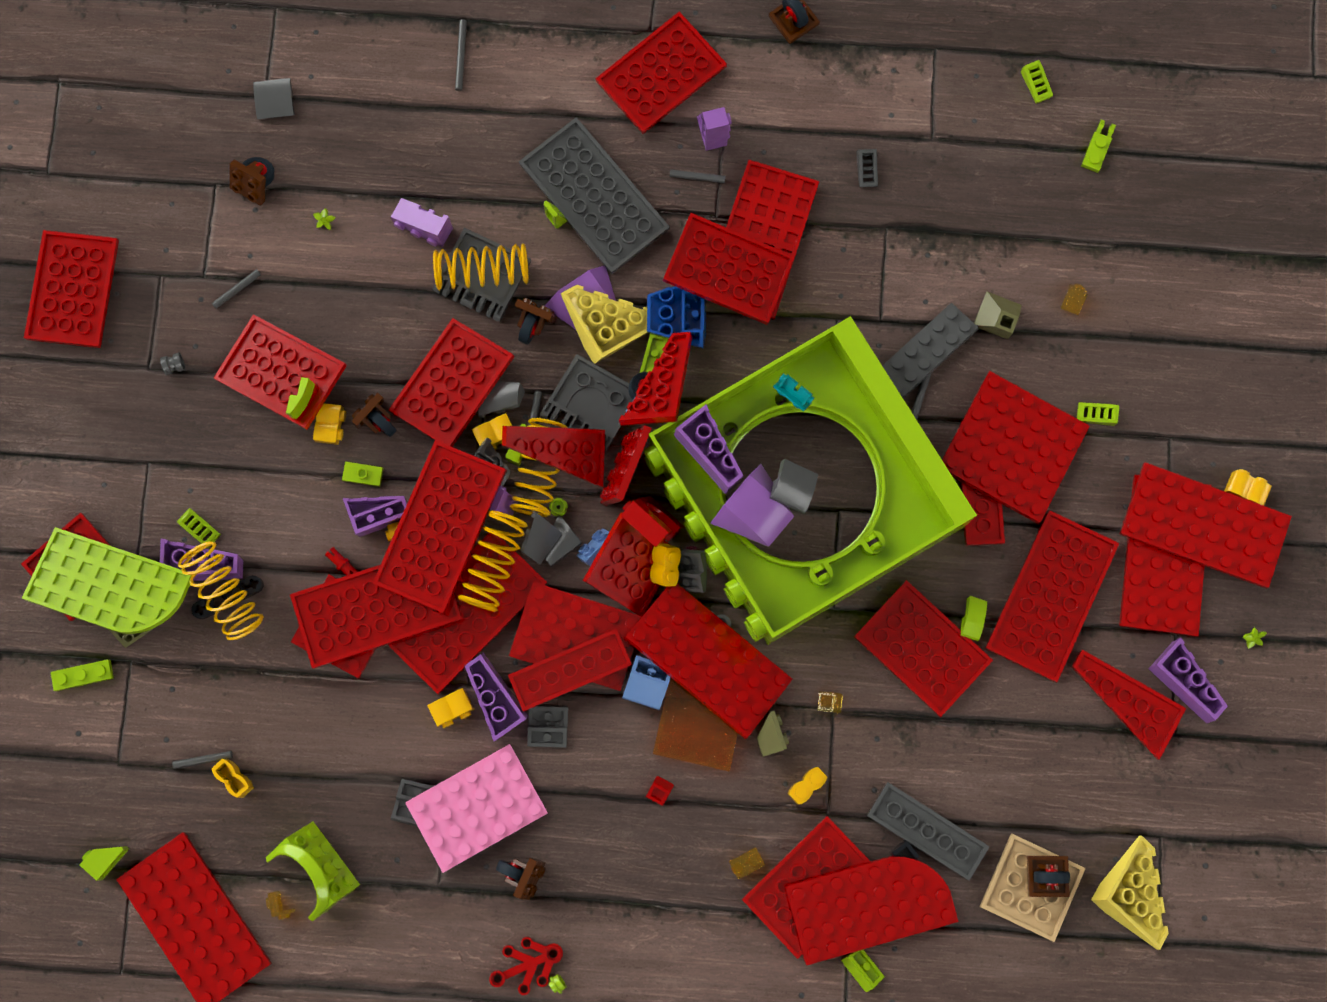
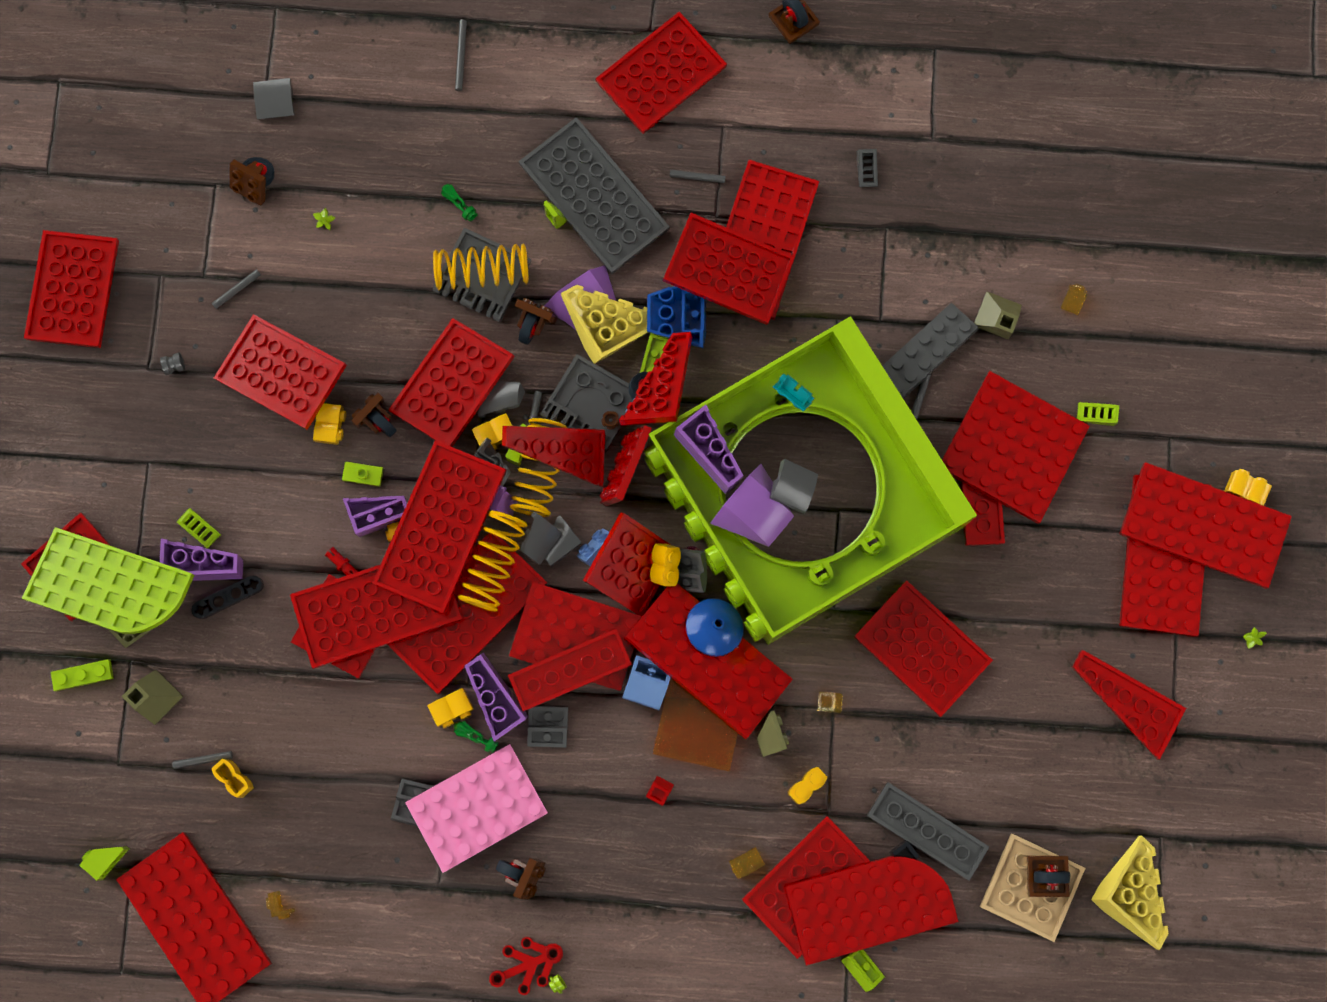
(152, 696): none -> olive slope
(208, 581): yellow piece -> none
(298, 403): lime slope -> none
(322, 863): lime piece -> none
(422, 222): wedge -> none
(450, 193): none -> green piece
(464, 730): none -> green piece
(553, 506): lime plate -> none
(610, 415): none -> reddish brown plate
(651, 520): red arch -> none
(706, 635): none -> blue dish
(714, 128): medium lavender wedge -> none
(974, 618): lime slope -> none
(1037, 66): lime slope -> none
(1052, 596): red plate -> none
(1098, 148): lime hinge -> none
(1189, 682): medium lavender wedge -> none

